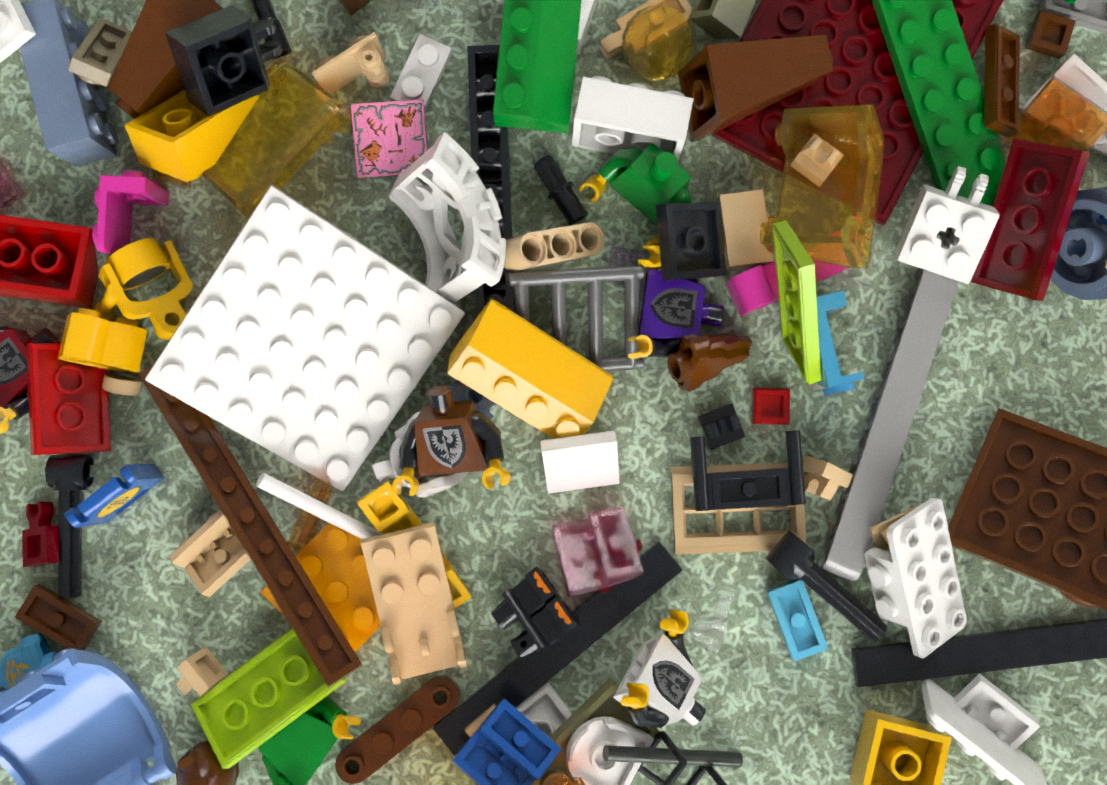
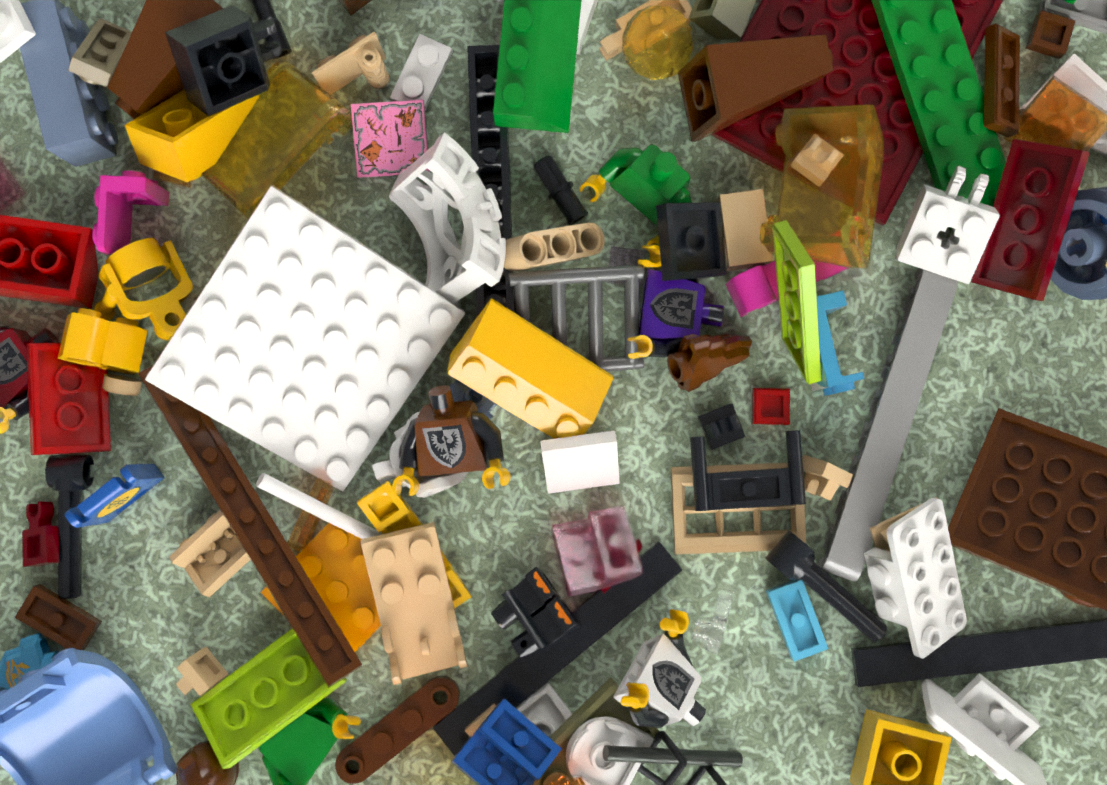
(629, 116): white brick -> none

